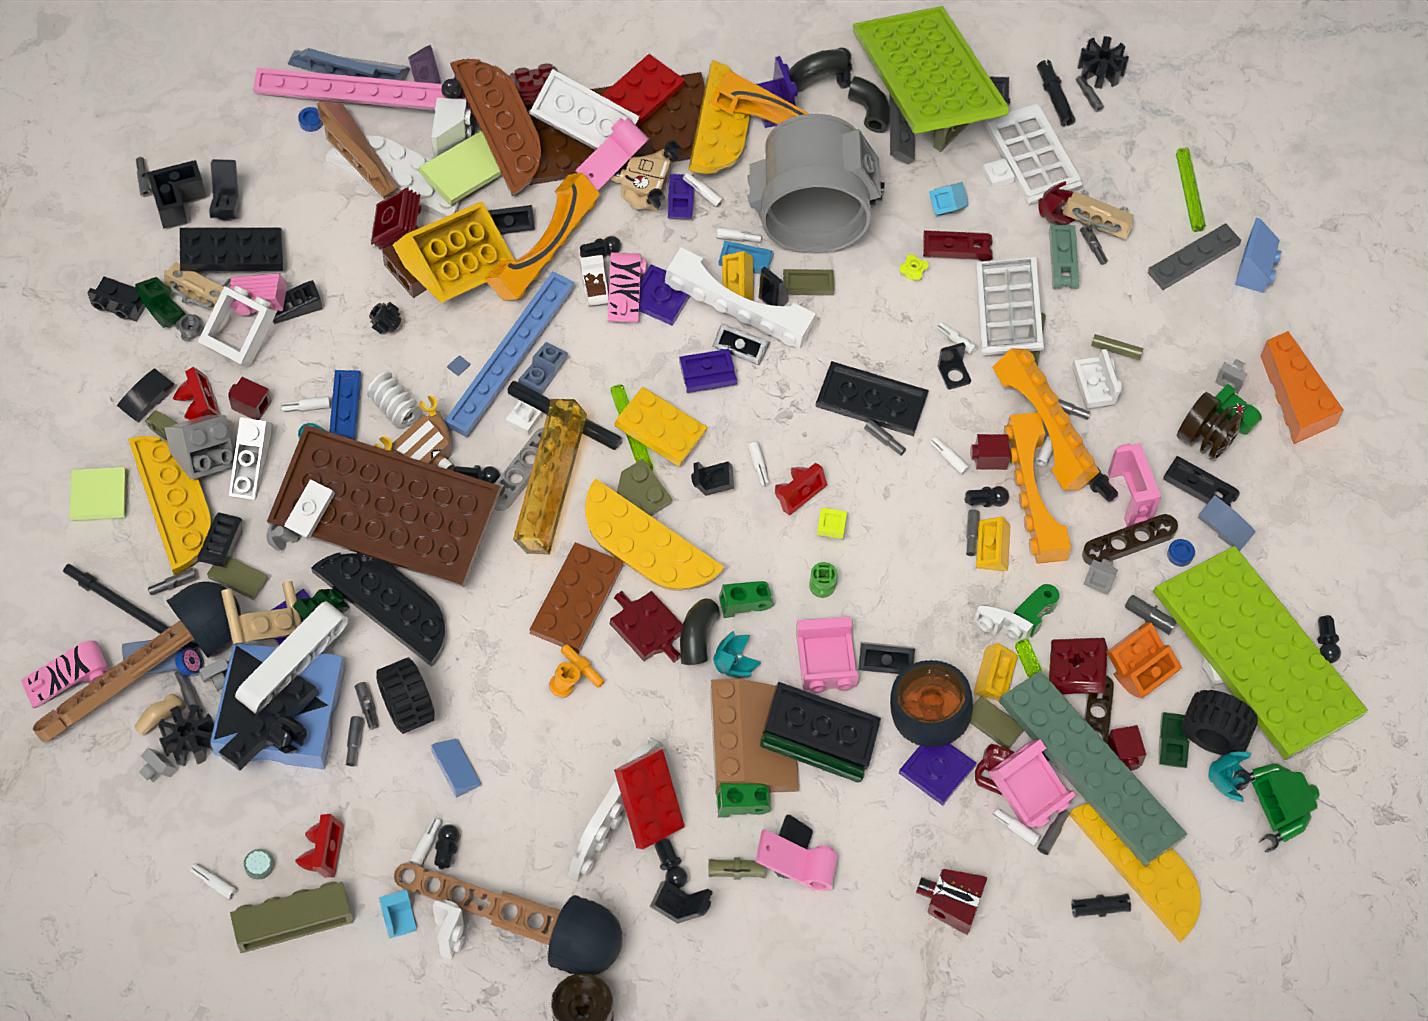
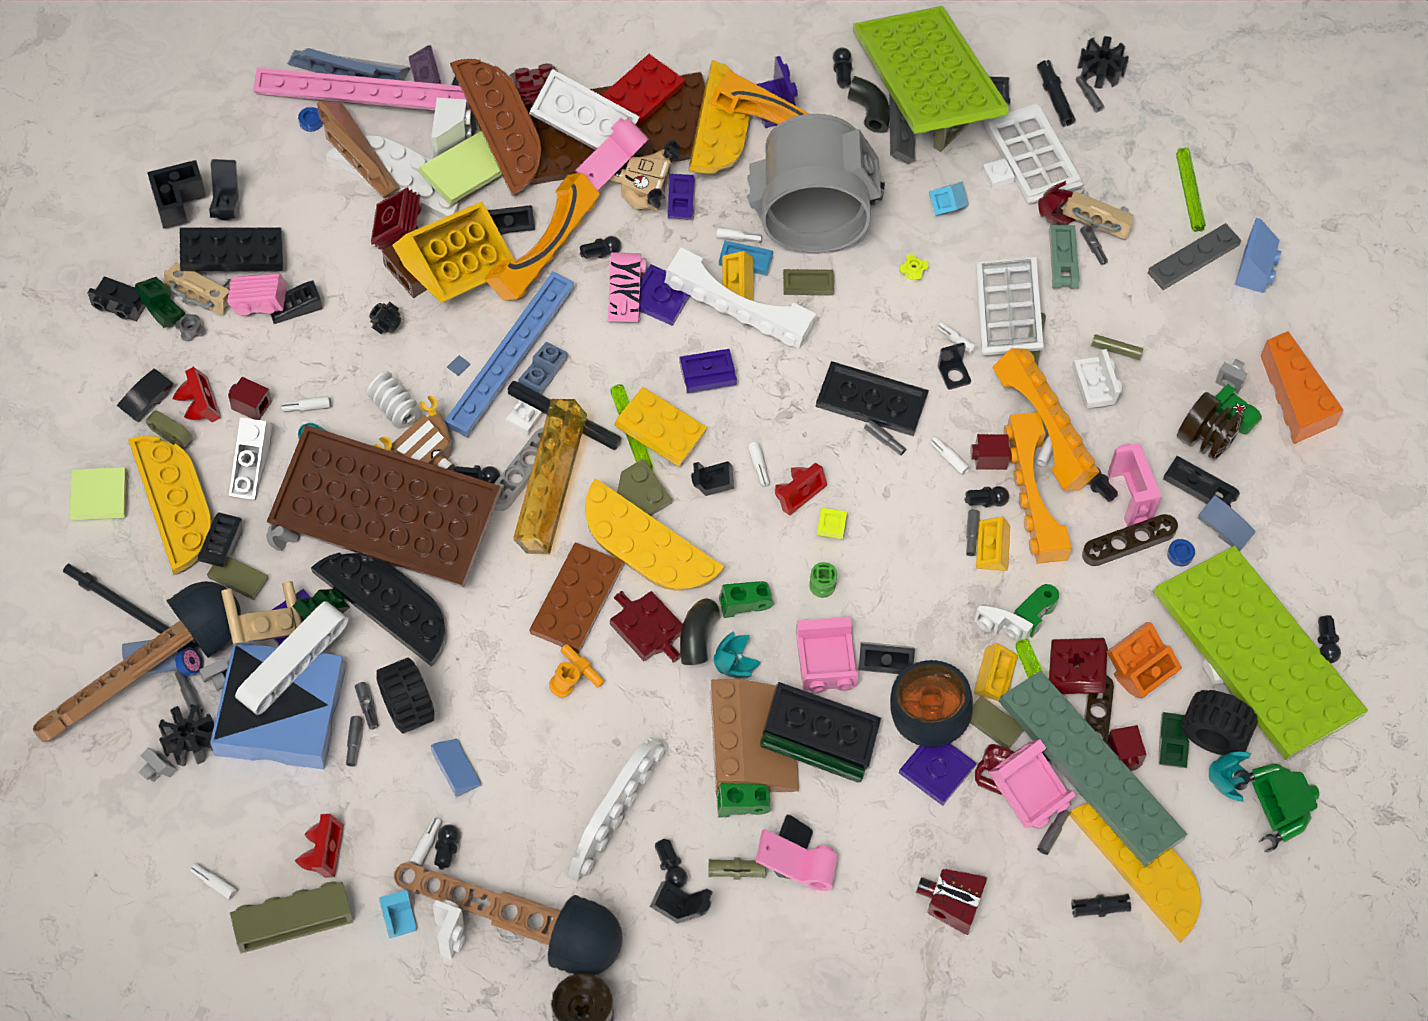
(80, 663): bright pink door -> none
(142, 176): flat silver pin -> none
(156, 712): tan arm -> none
(173, 582): flat silver pin -> none
(201, 445): light grey slope -> none
(256, 335): white window -> none
(258, 864): tile -> none
(272, 725): black plate -> none
(309, 509): white plate -> none
(345, 403): blue tile -> none
(451, 89): black axle -> none
(594, 280): white leg -> none
(649, 798): red plate -> none
(703, 189): white piece -> none
(741, 343): slope -> none
(772, 289): black slope -> none
(817, 65): pearl dark grey cylinder -> none
(957, 245): dark red plate -> none
(1017, 827): white pin -> none
(1070, 409): flat silver pin -> none
(1101, 576): light grey tile -> none
(1150, 614): dark grey axle -> none

